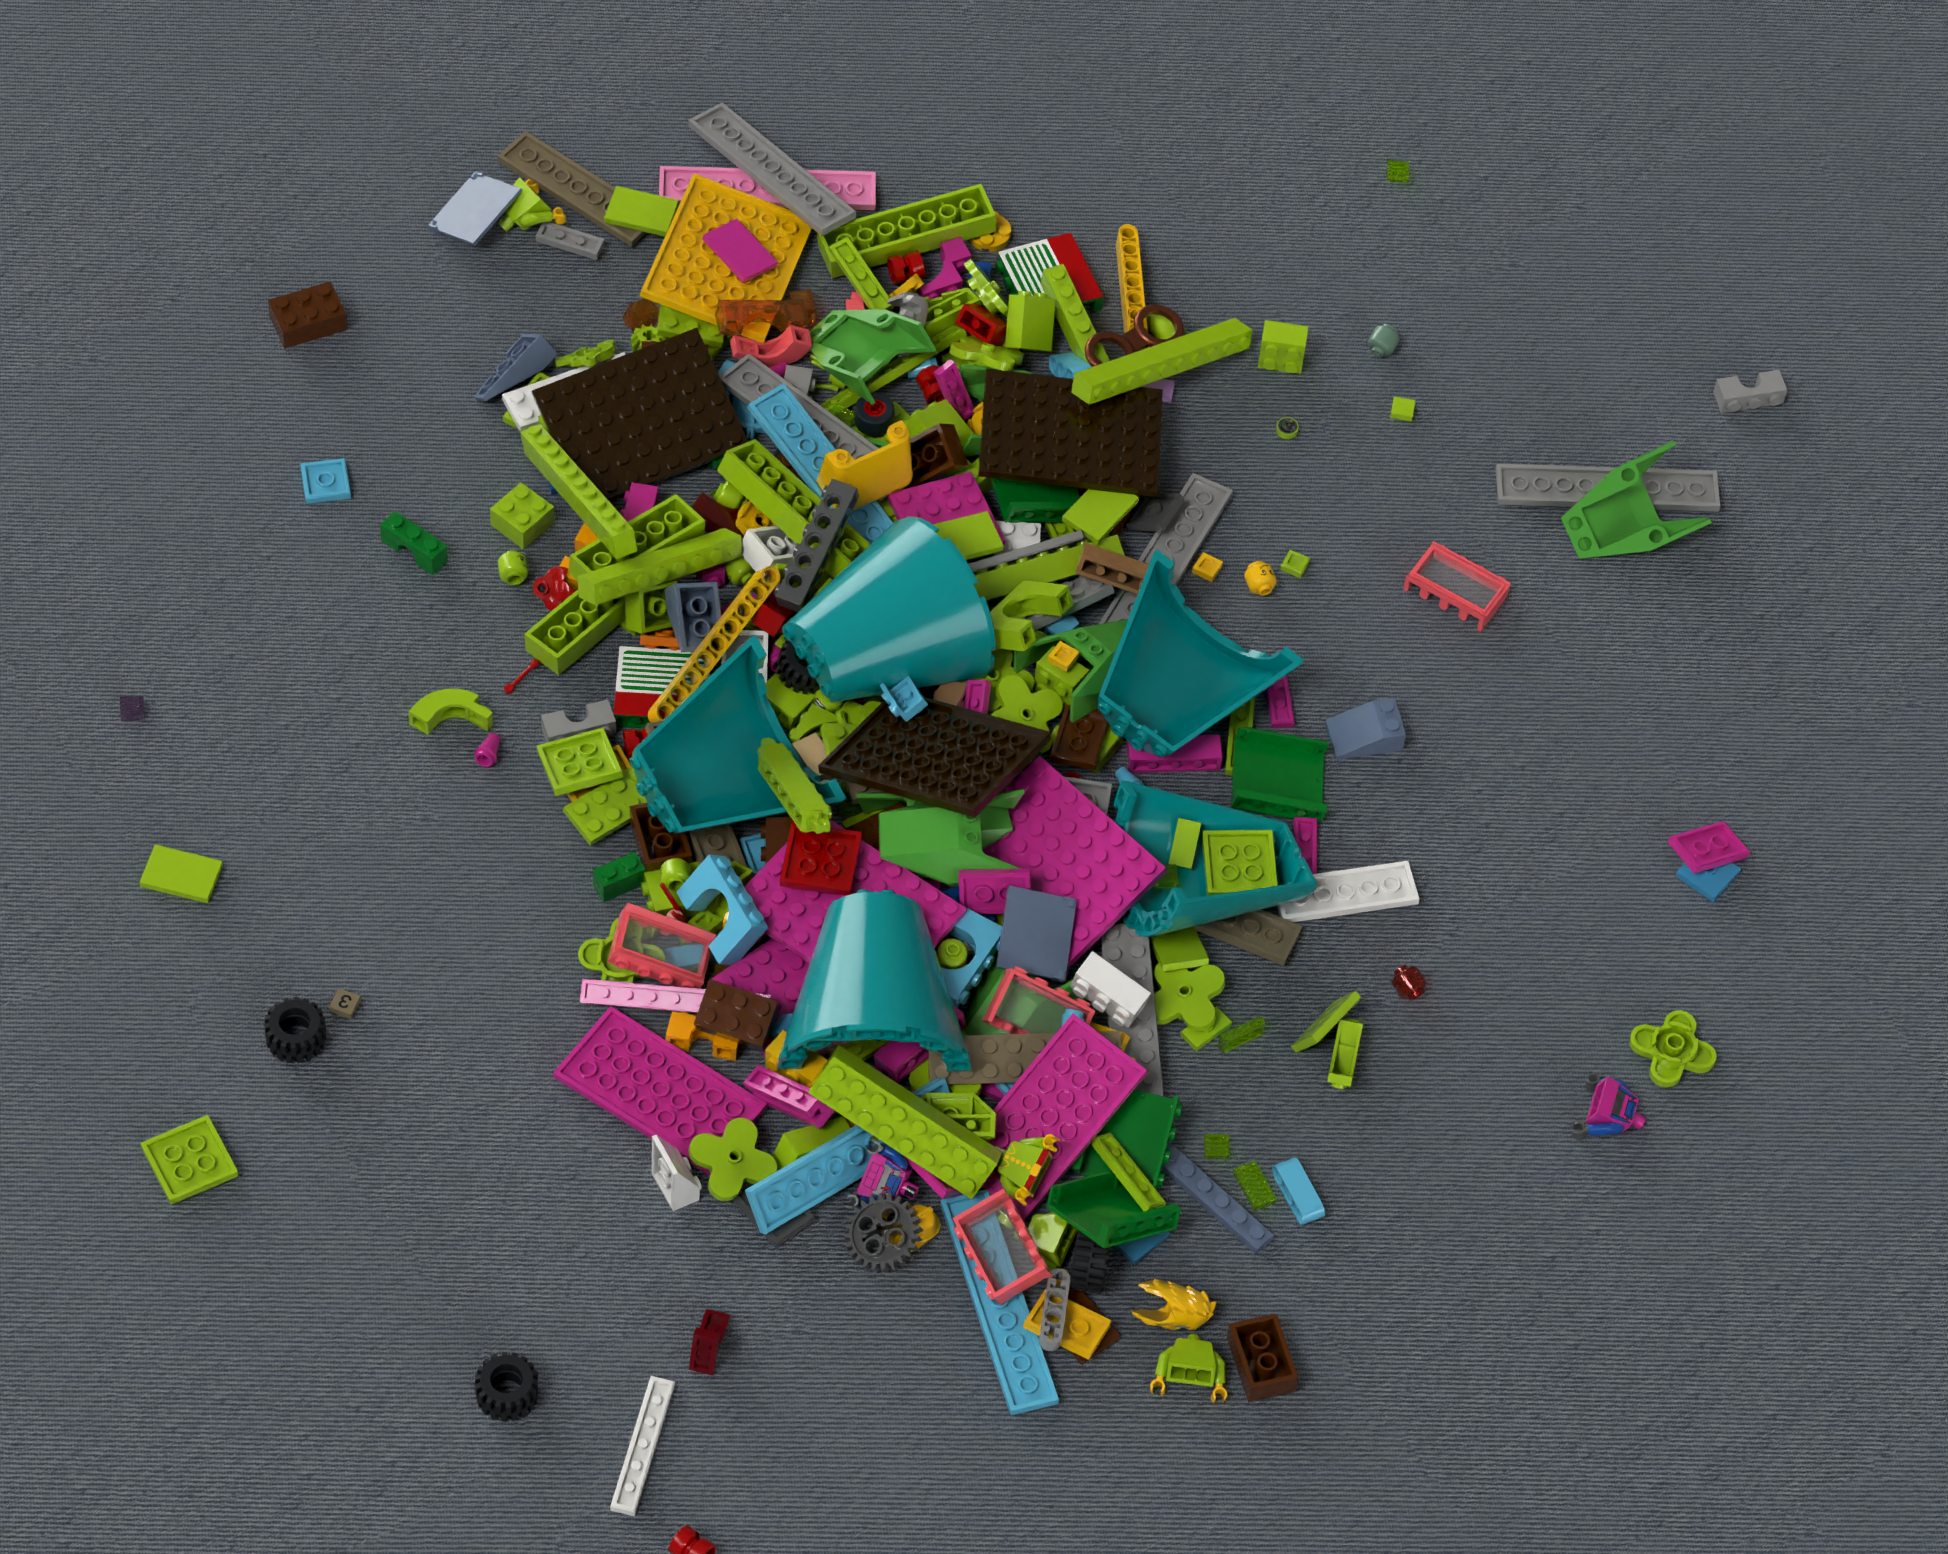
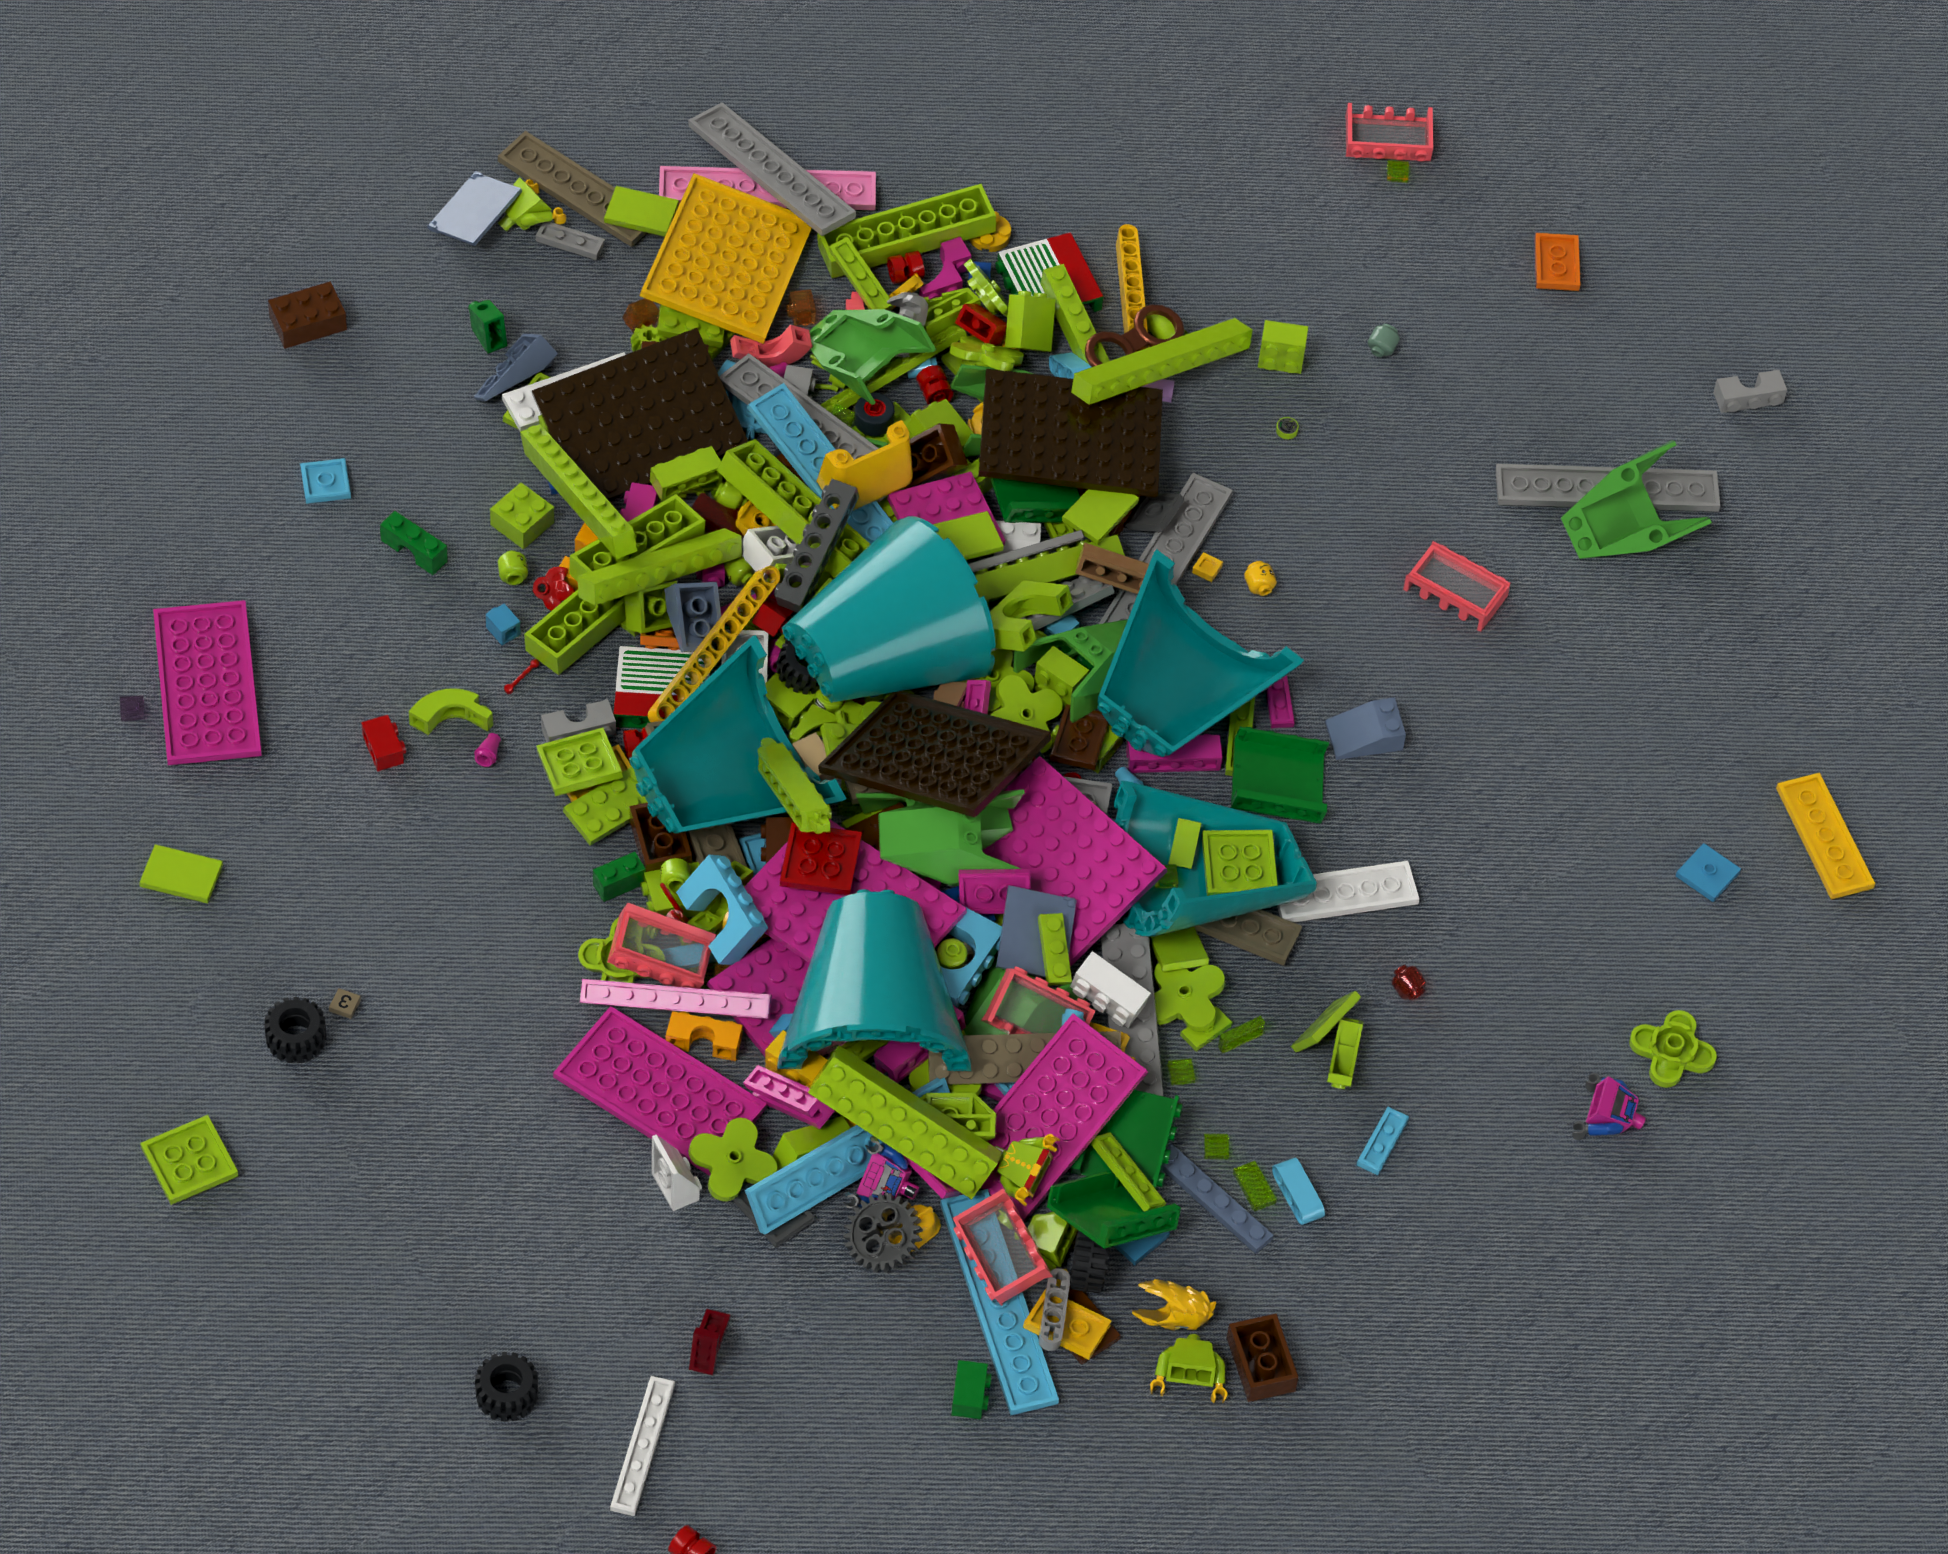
(207, 682): none -> dark pink plate
(383, 742): none -> red brick
(487, 316): none -> green torso
(503, 624): none -> dark azure brick
(588, 357): lime tile -> none
(687, 474): none -> lime wedge
(736, 314): clear orange arch -> none
(737, 1015): reddish brown brick -> none
(739, 250): dark pink tile -> none
(904, 699): medium azure bracket -> none
(954, 389): dark pink plate -> none
(970, 1388): none -> green brick
(1054, 949): none -> lime plate
(1063, 656): yellow plate -> none
(1181, 1071): none -> clear neon green tile
(1295, 564): lime tile -> none
(1306, 838): dark pink tile -> none
(1382, 1140): none -> medium azure tile
(1389, 135): none -> window
(1402, 409): lime tile -> none
(1557, 261): none -> orange plate
(1708, 847): dark pink tile -> none
(1825, 836): none -> yellow plate

